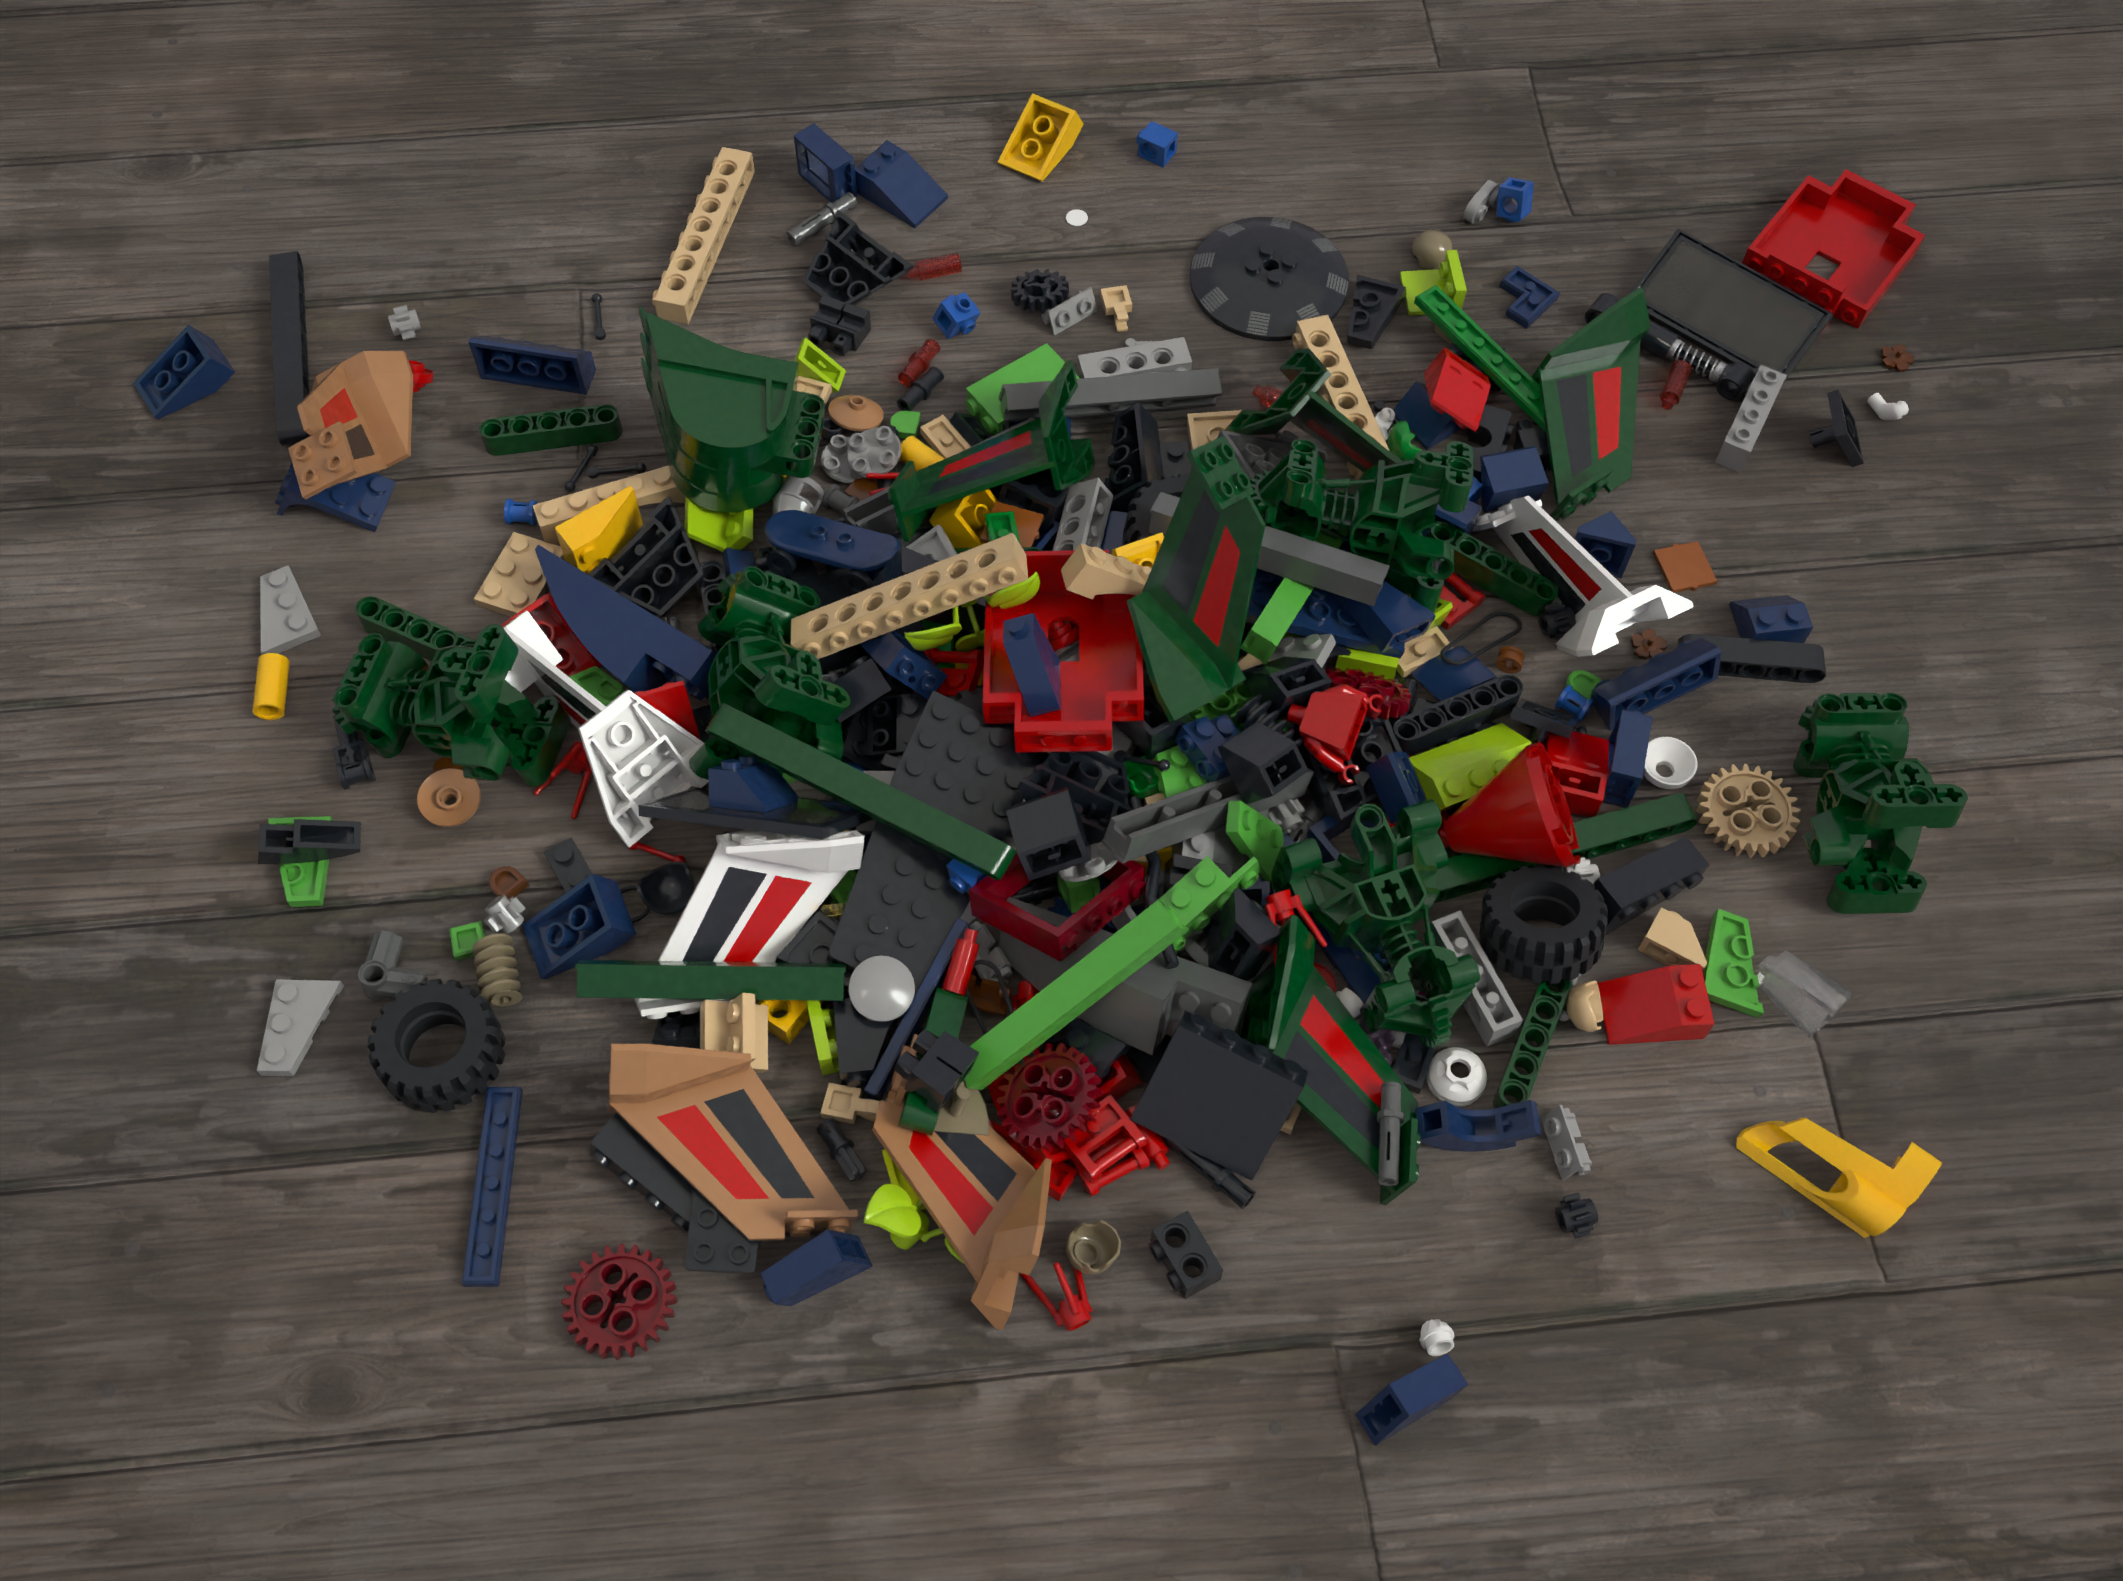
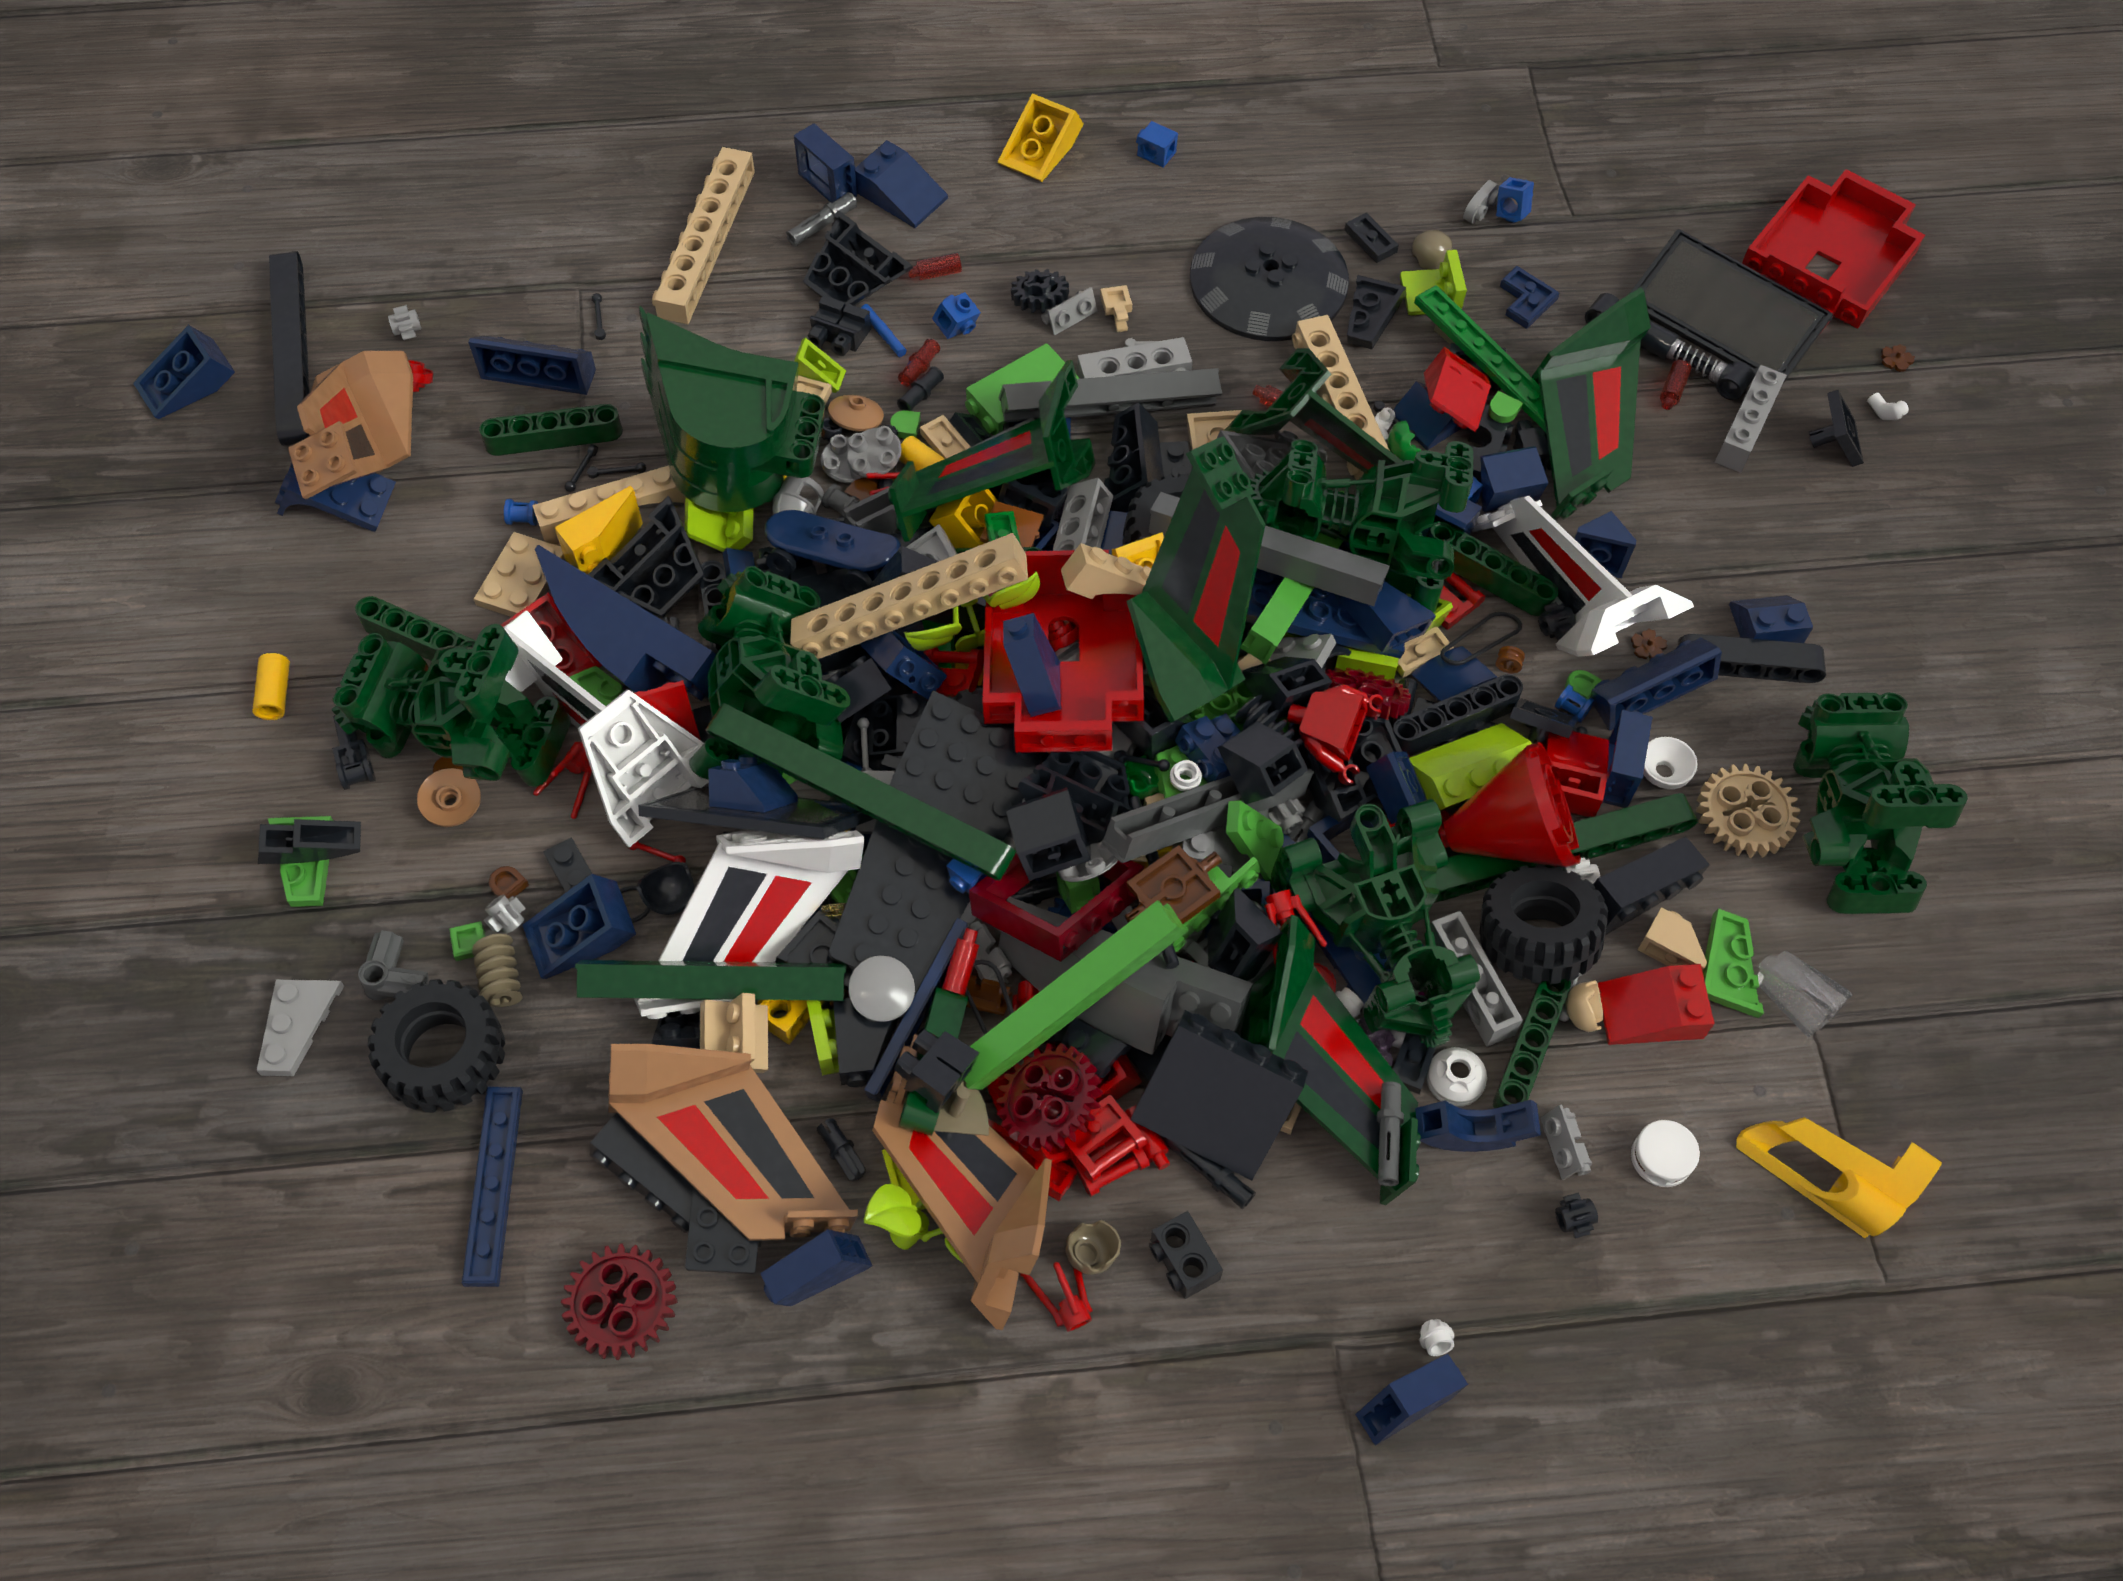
(284, 613): light grey wing -> none
(846, 1103): tan plate -> none
(863, 724): none -> light grey hinge
(885, 333): none -> blue piece
(1076, 217): white sticker -> none
(1176, 881): none -> reddish brown plate
(1187, 768): none -> white plate
(1371, 237): none -> black plate
(1504, 408): none -> bright green tile
(1665, 1153): none -> white head
(1684, 567): dark orange piece -> none

